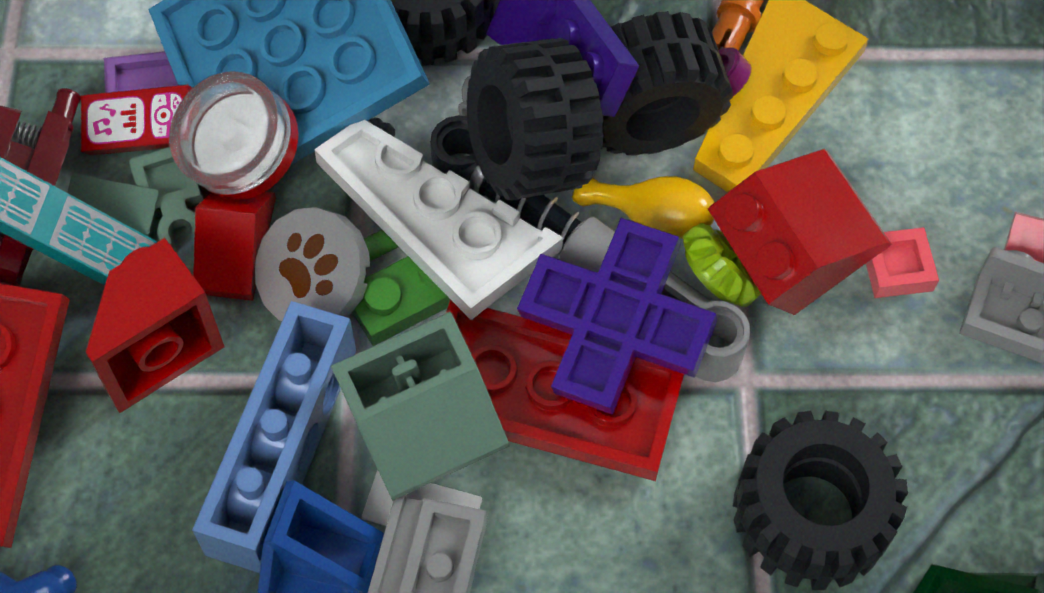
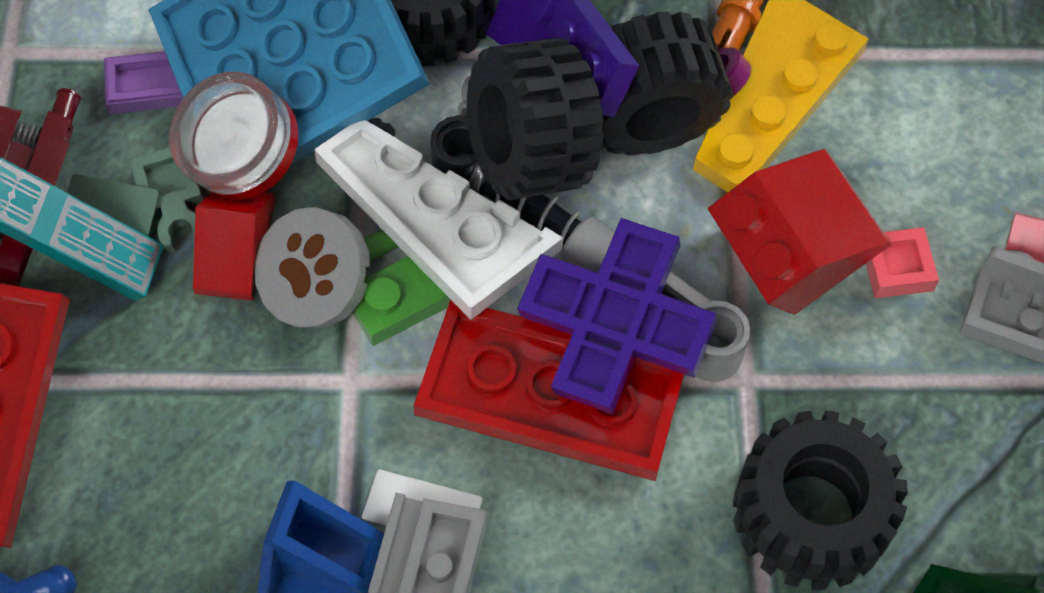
(129, 119): tile -> none
(150, 325): red slope -> none
(274, 434): medium blue brick -> none
(421, 405): sand green slope -> none
(659, 203): yellow piece -> none
(718, 266): lime gear -> none

